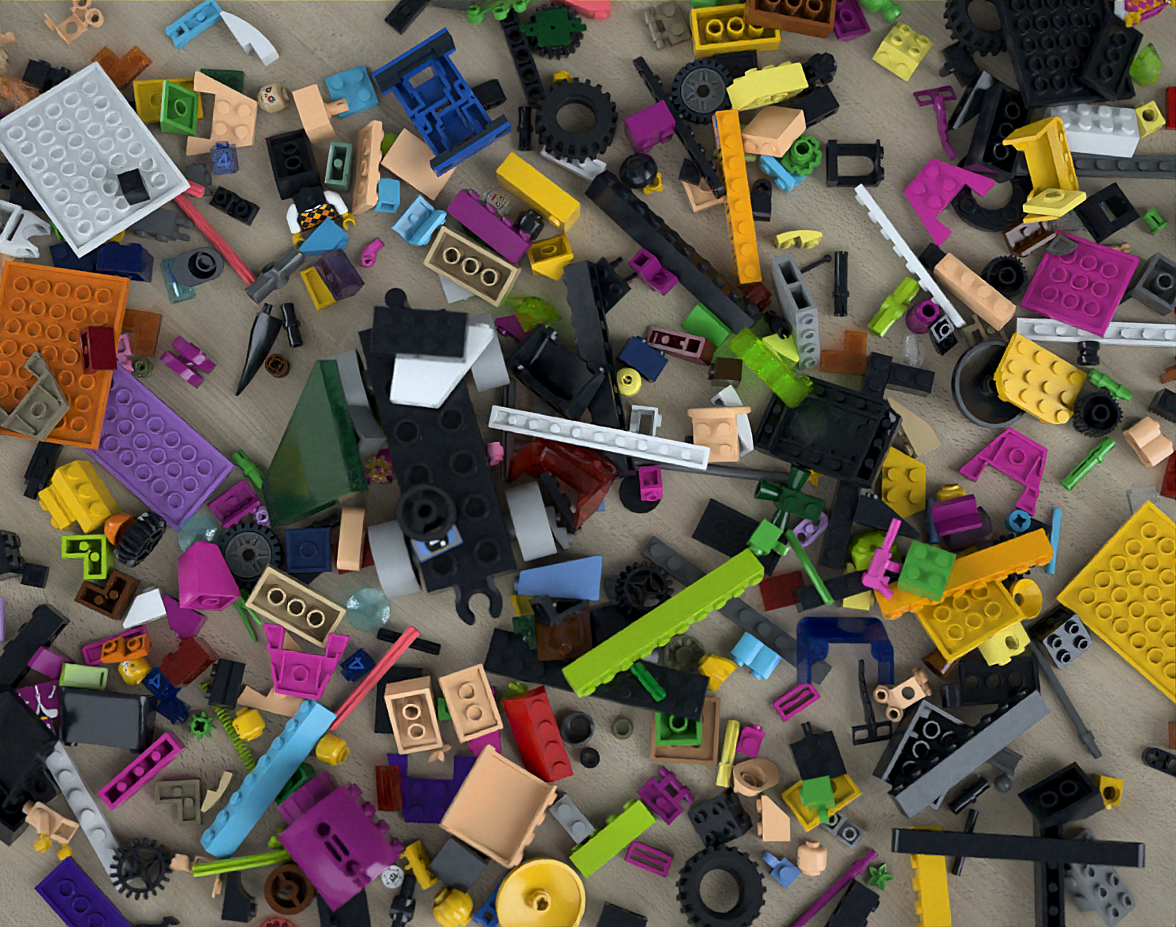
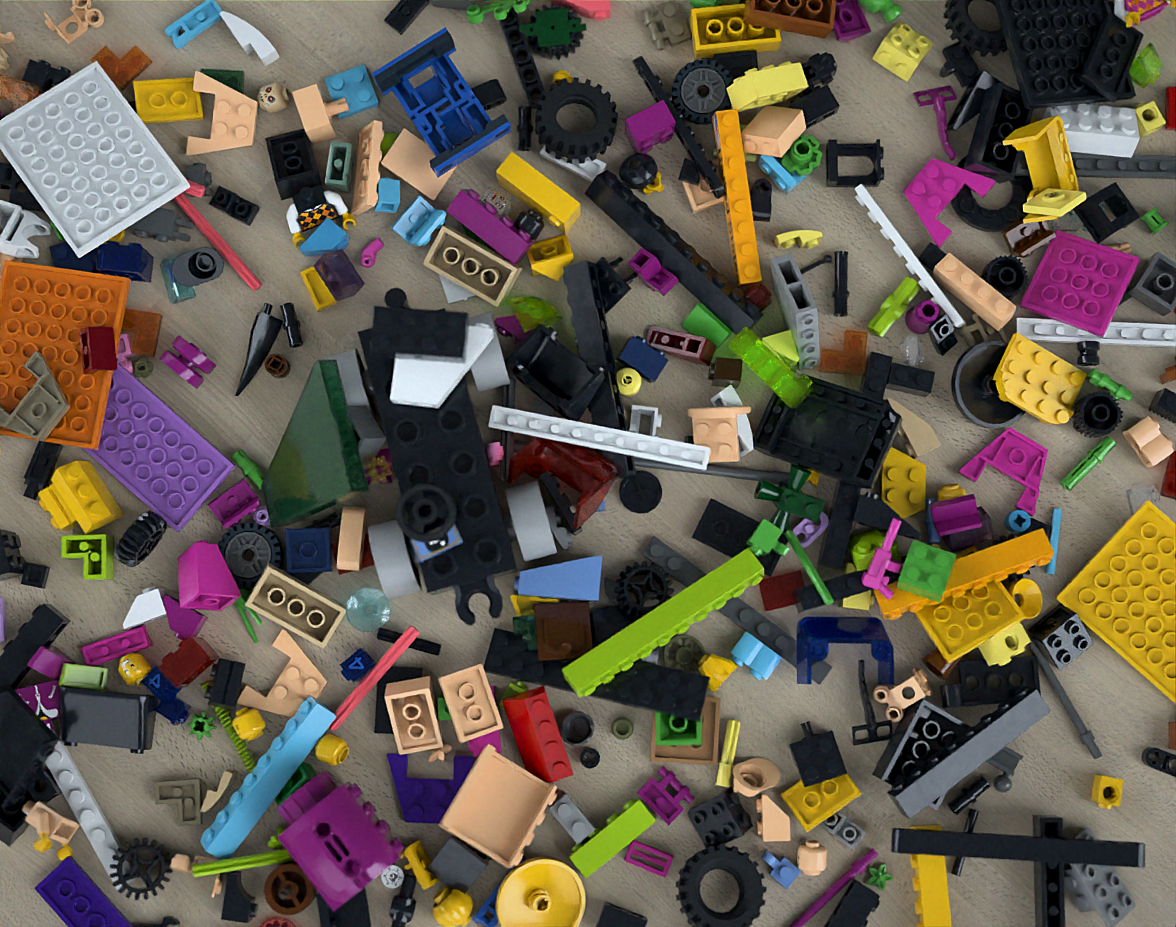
(112, 599): reddish brown brick -> none
(117, 525): orange piece -> none
(121, 650): orange slope -> none
(133, 187): black brick -> none
(142, 770): dark pink brick -> none
(178, 110): bright green slope -> none
(198, 525): clear light blue dish -> none
(224, 158): clear blue brick -> none
(274, 275): dark grey piece -> none
(302, 672): dark pink wing -> none
(388, 788): clear red plate -> none
(545, 609): black bracket -> none
(648, 681): green axle -> none
(650, 483): dark pink bracket -> none
(750, 740): dark pink bracket -> none
(777, 324): black pin -> none
(780, 710): dark pink tile -> none
(818, 796): bright green brick -> none
(1061, 245): dark grey tile -> none
(1063, 797): black slope -> none

